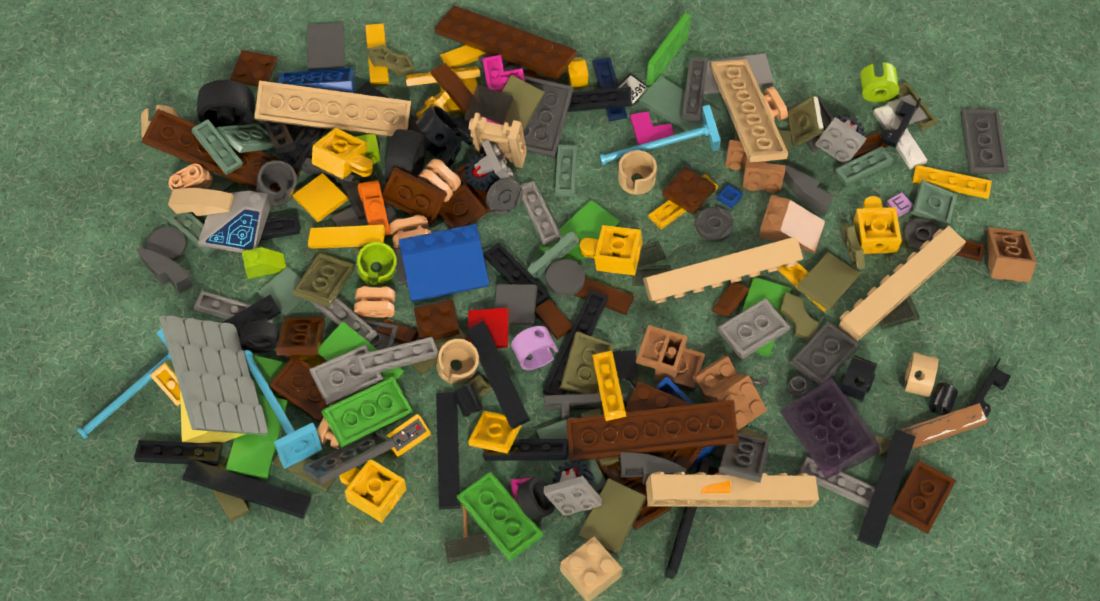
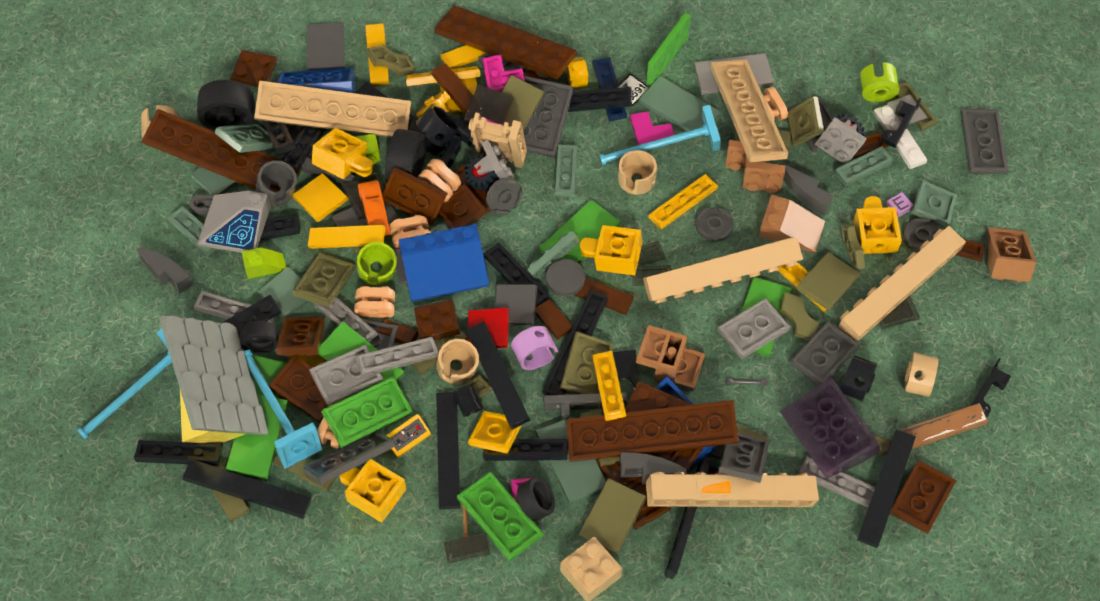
(167, 380): yellow slope -> none
(168, 242): dark grey tile -> none
(191, 177): light nougat brick -> none
(200, 201): tan slope -> none
(217, 147): sand green plate -> none
(539, 214): light grey tile -> none
(573, 489): light grey plate -> none
(689, 190): reddish brown plate -> none
(694, 89): dark grey plate -> none
(722, 383): medium nougat bracket -> none
(729, 196): blue tile -> none
(730, 299): reddish brown tile -> none
(797, 386): dark grey plate -> none
(944, 396): black piece -> none
(953, 181): yellow tile -> none

